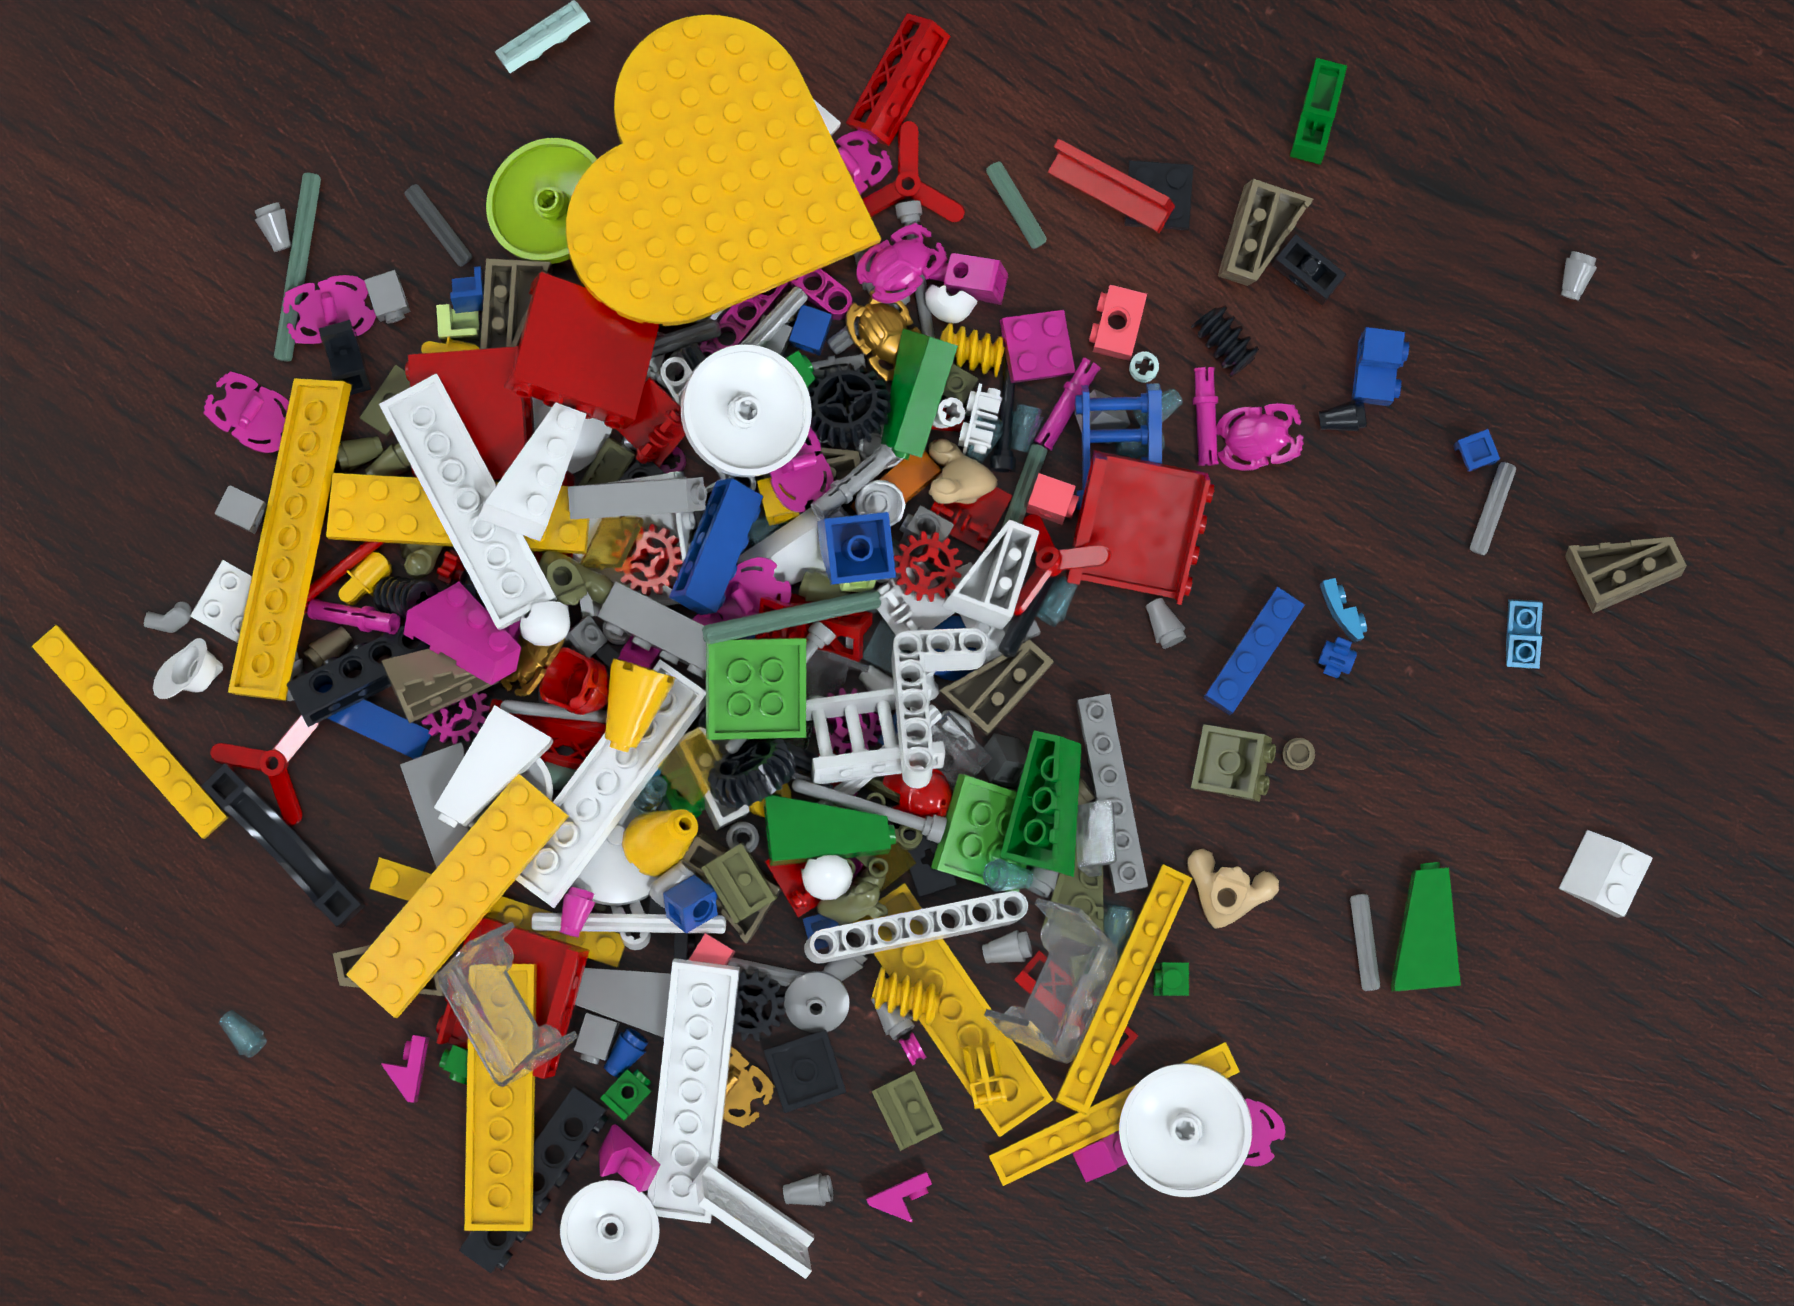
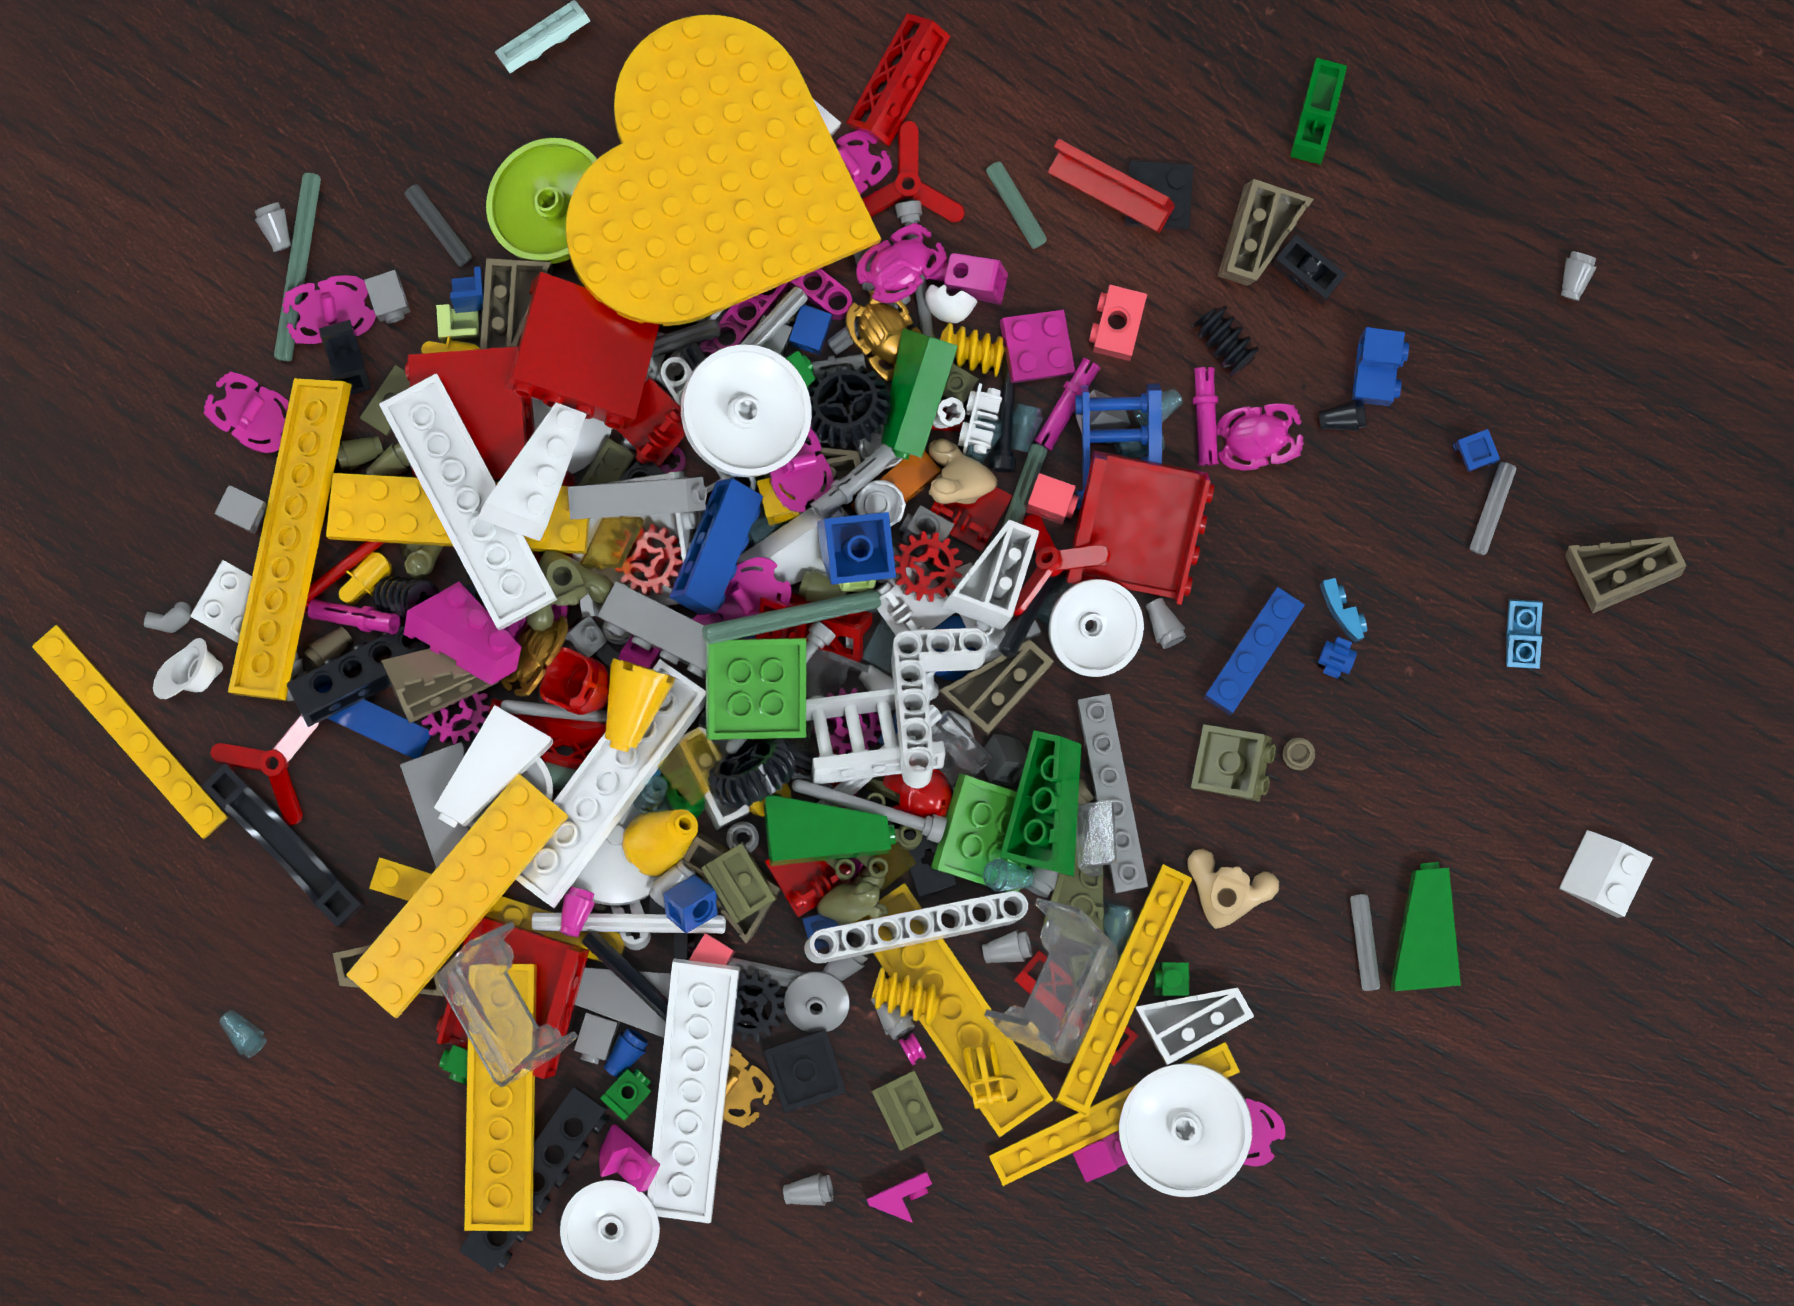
(409, 1077): dark pink slope -> none
(451, 569): red plate -> none
(546, 623): white hair -> none
(627, 973): none -> black axle
(753, 1218): white fence -> none
(827, 877): white hair -> none
(1115, 630): none -> white dish
(1138, 358): light aqua bush -> none
(1192, 1021): none -> white wedge

